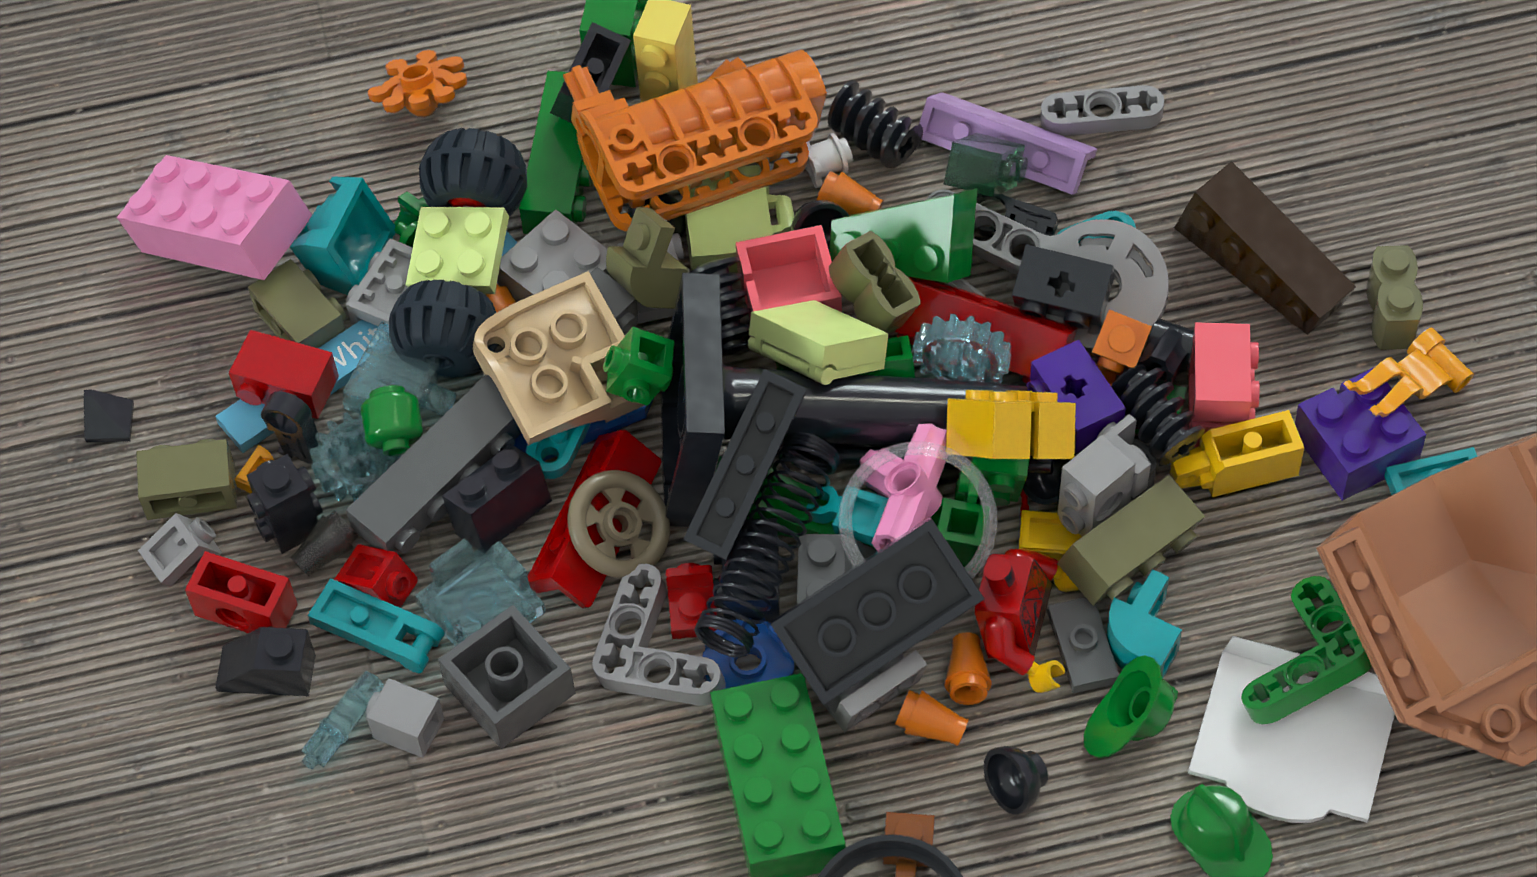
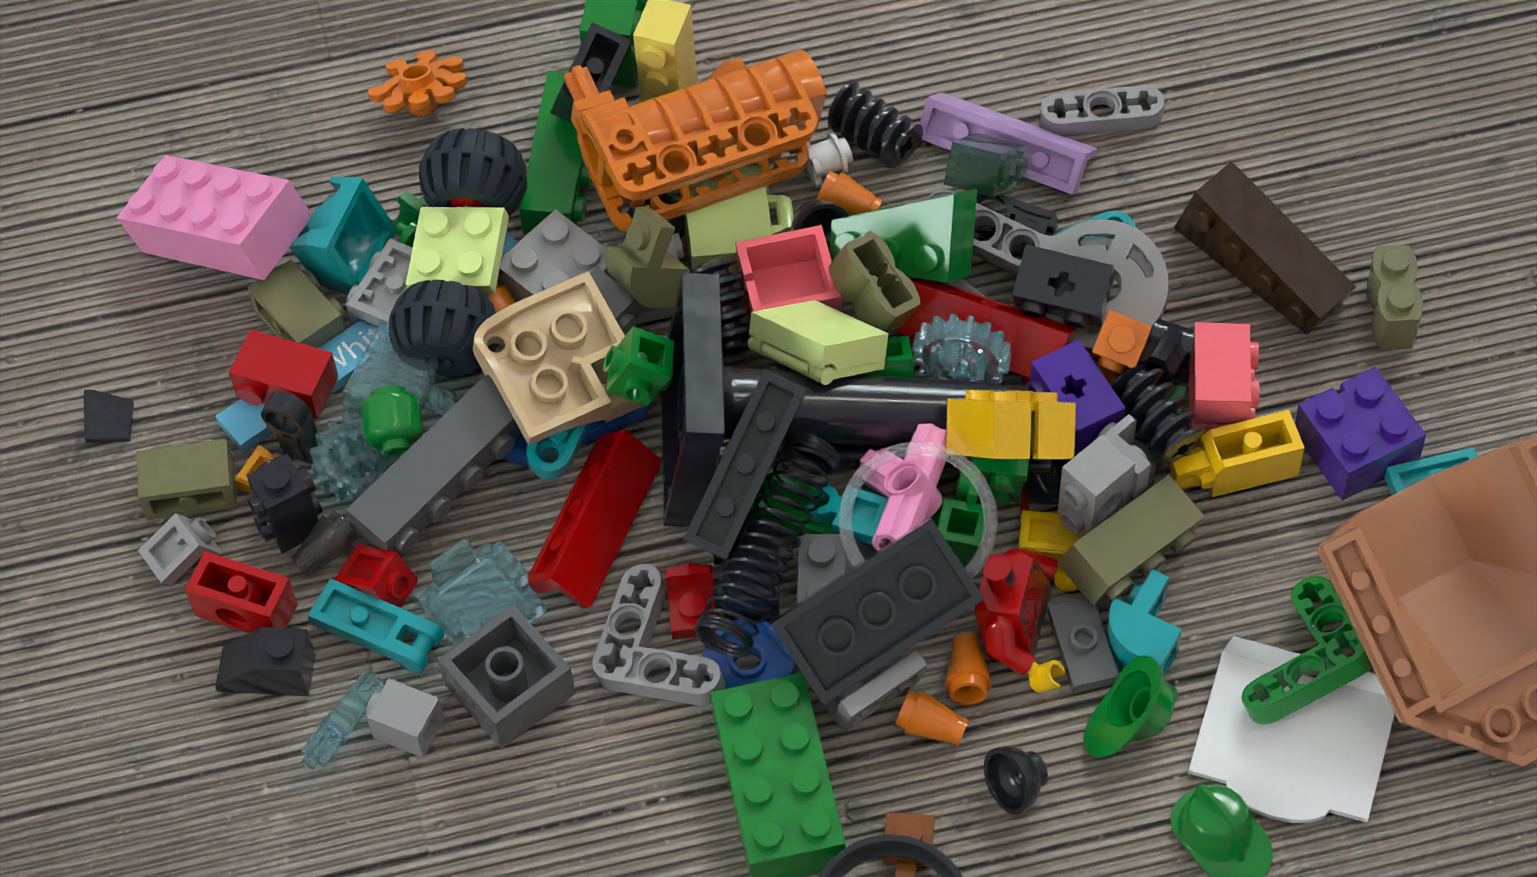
(497, 498): black brick -> none
(650, 510): dark tan plate -> none
(1420, 373): light orange flag -> none

